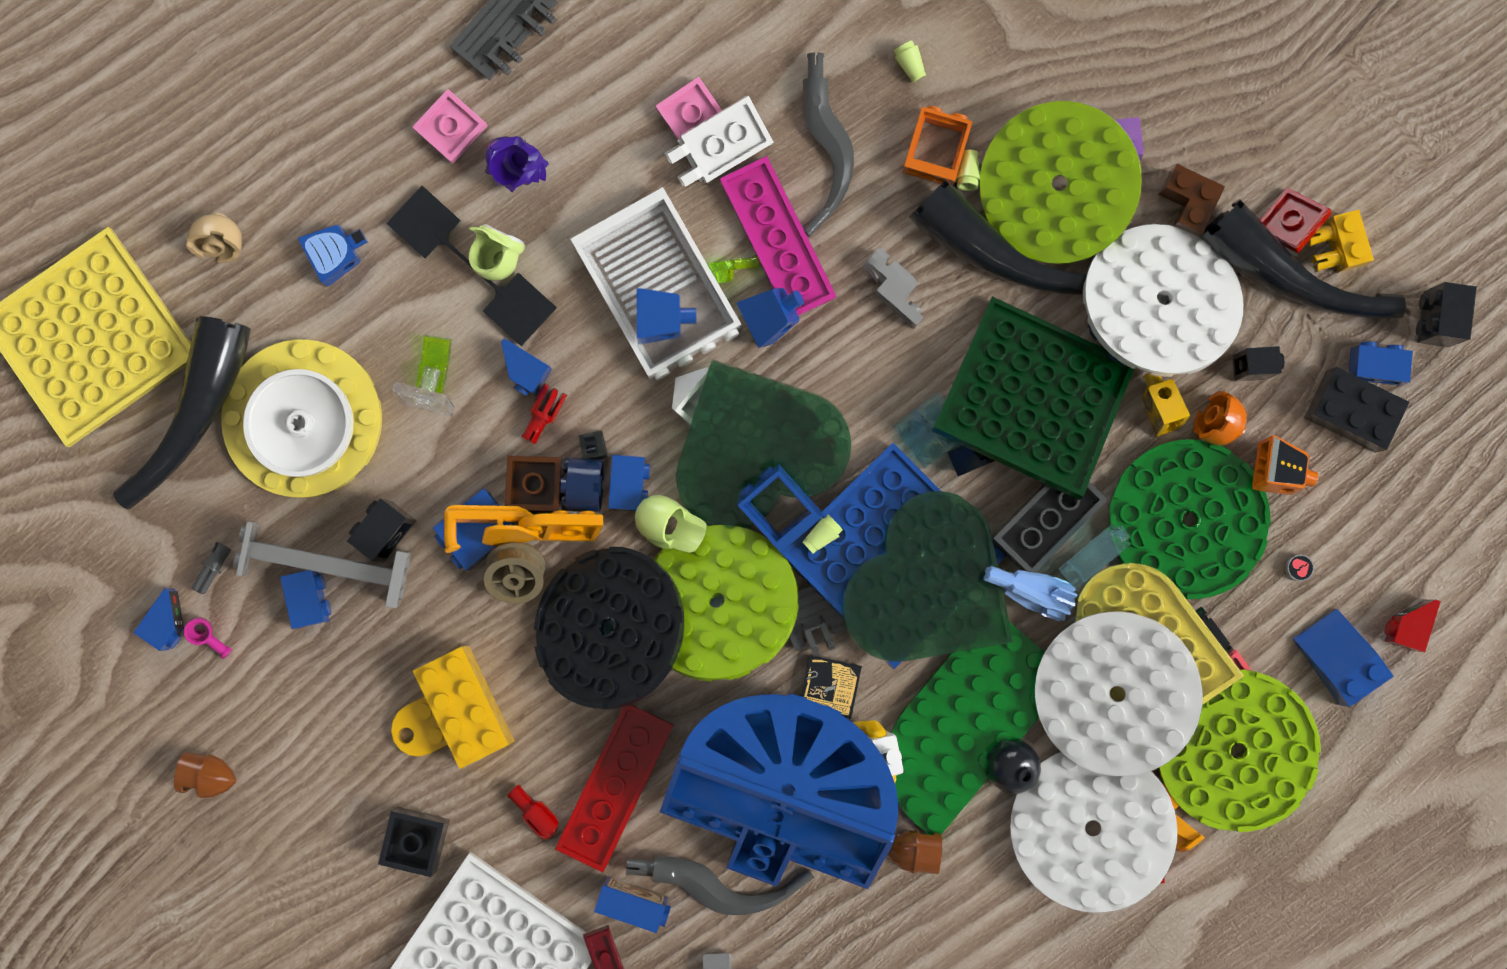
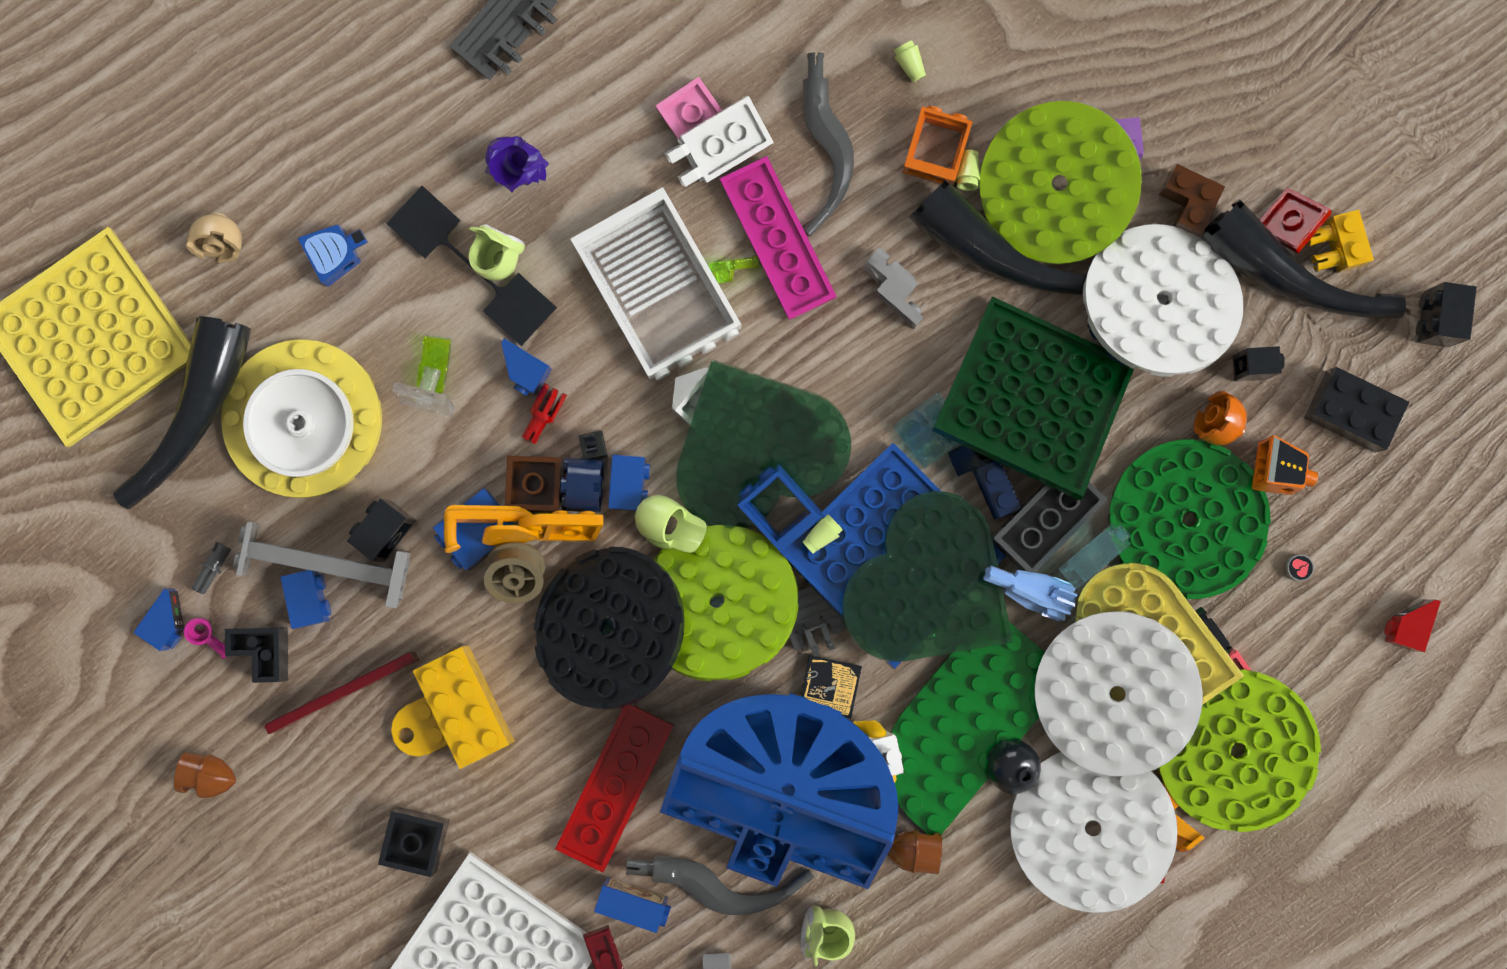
(267, 650): none -> black brick
(341, 692): none -> dark red tile
(450, 126): bright pink plate -> none
(535, 814): red arm -> none
(660, 316): blue torso -> none
(770, 314): blue torso -> none
(826, 934): none -> yellowish green piece
(996, 489): none -> dark blue brick
(1164, 405): yellow torso -> none
(1342, 658): blue slope -> none
(1381, 364): blue brick -> none

